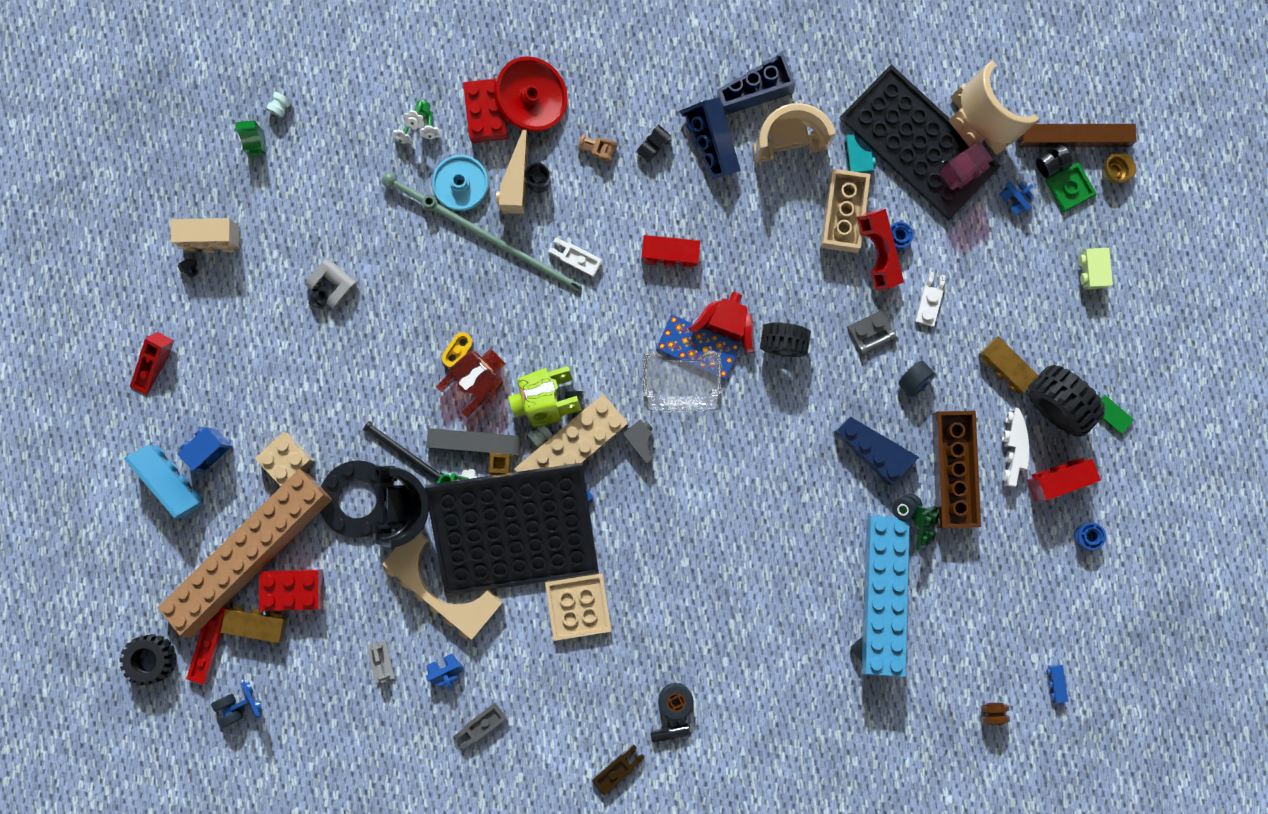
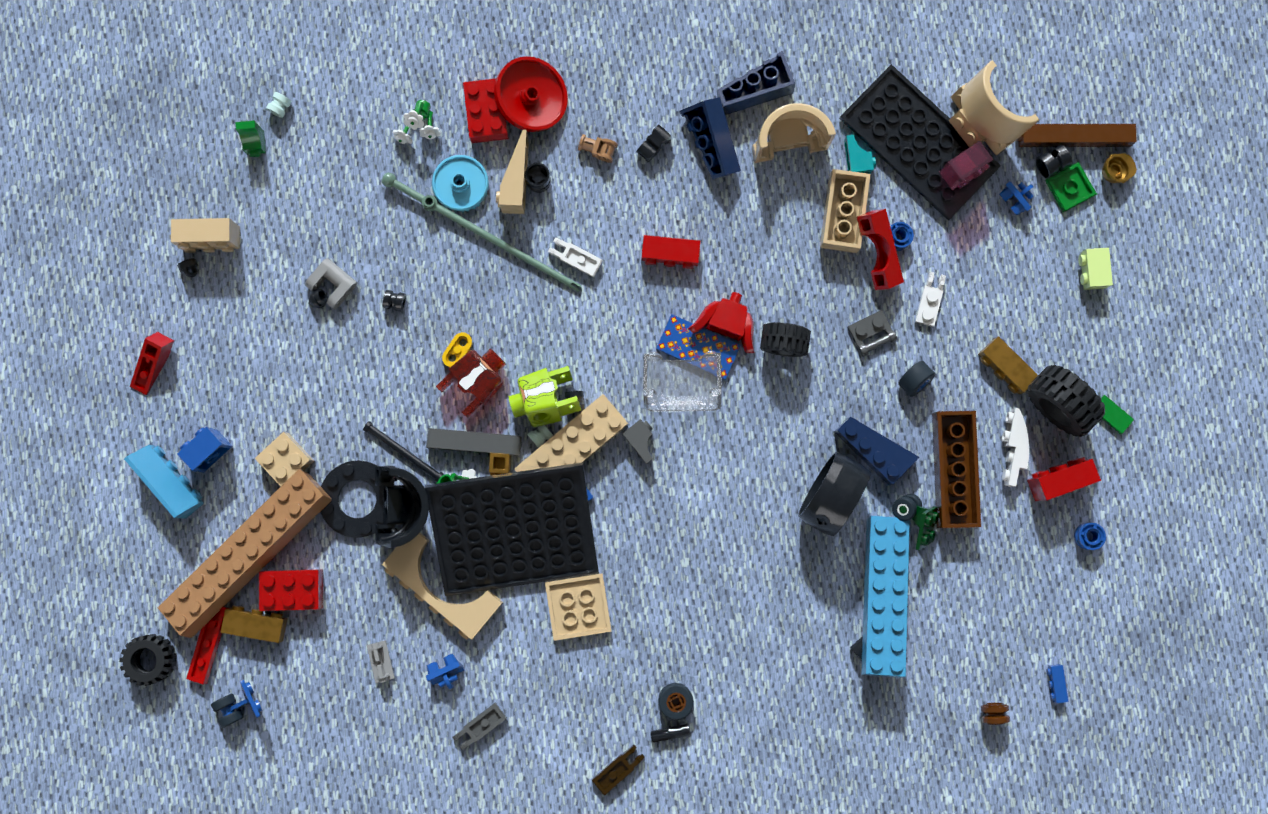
(394, 300): none -> black wheel
(834, 494): none -> black cylinder

